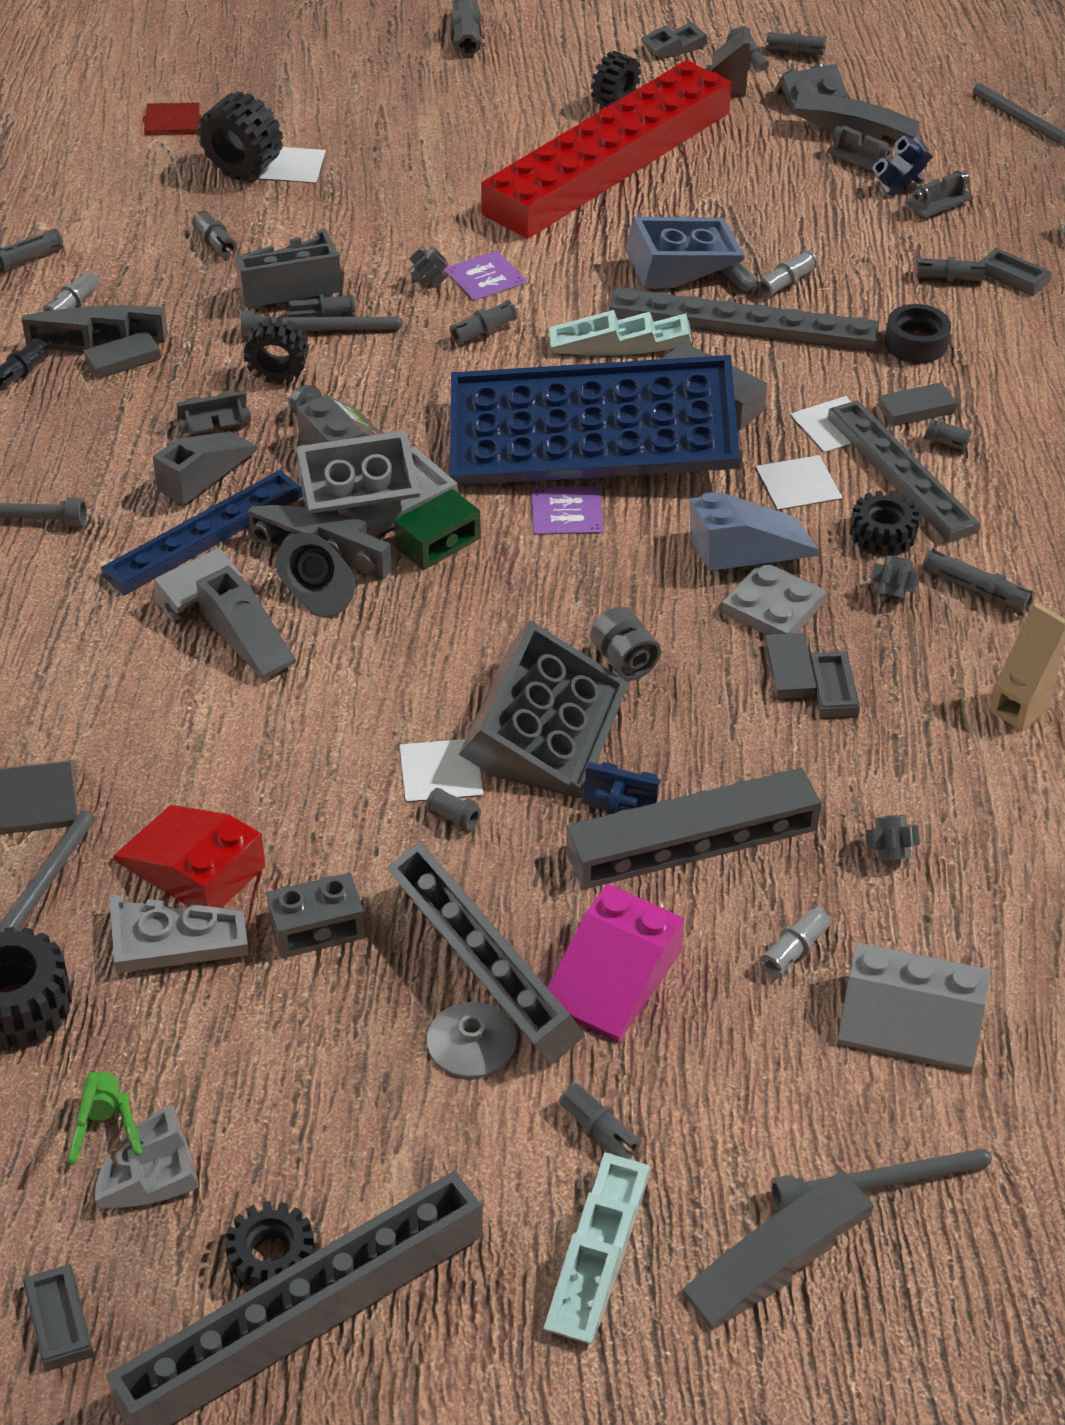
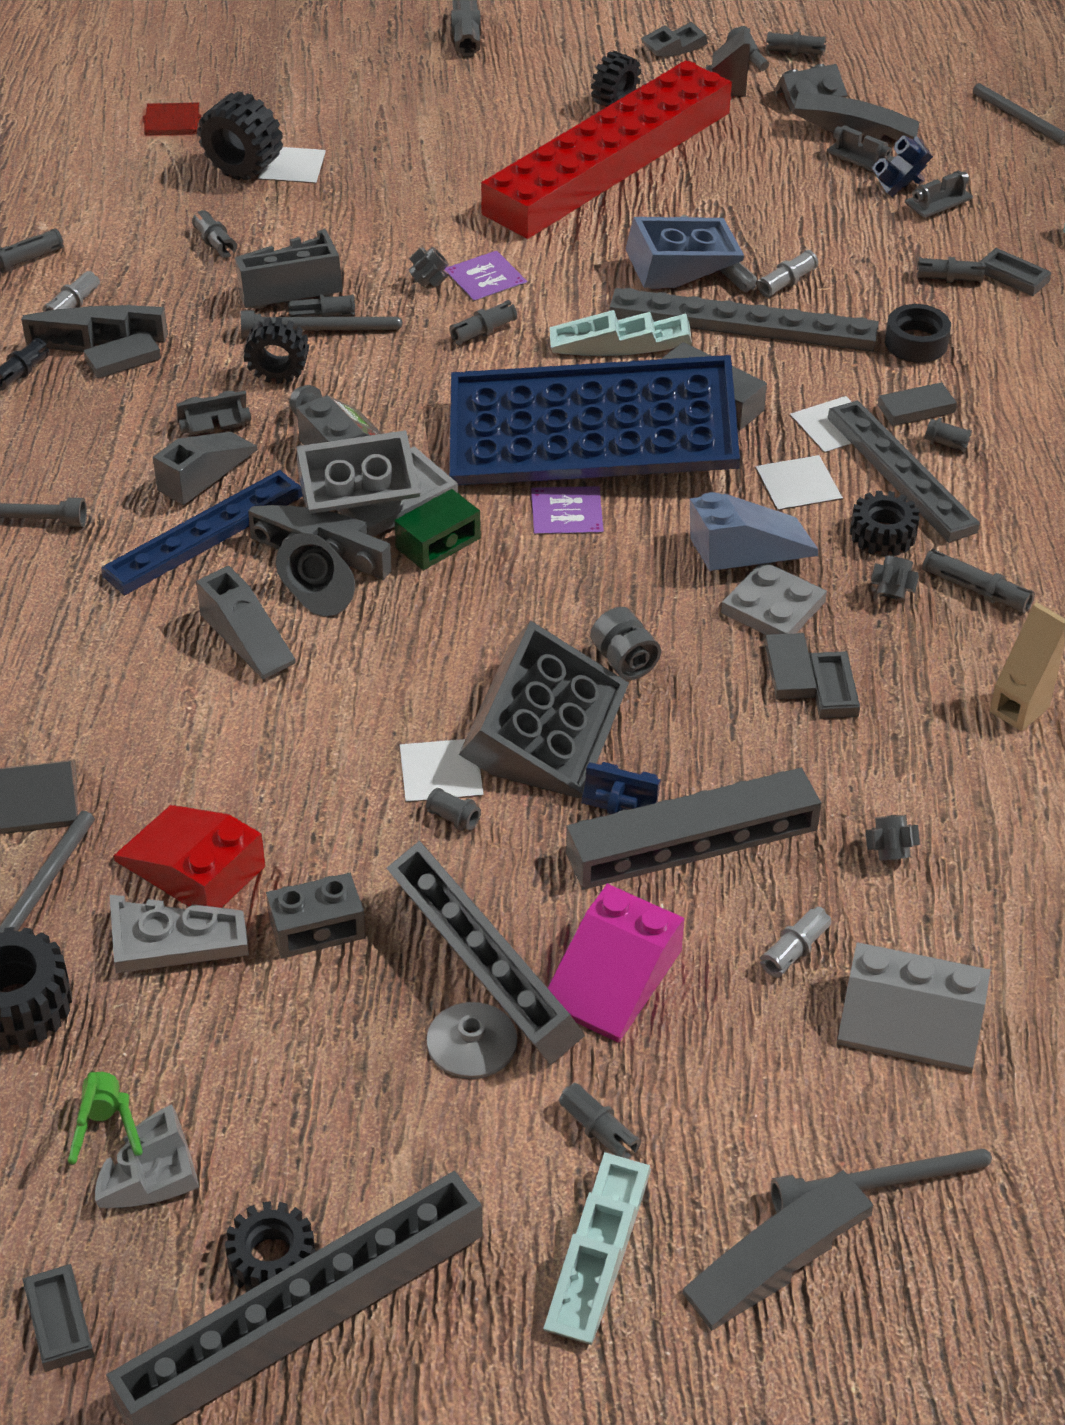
(178, 587): light grey hinge -> none

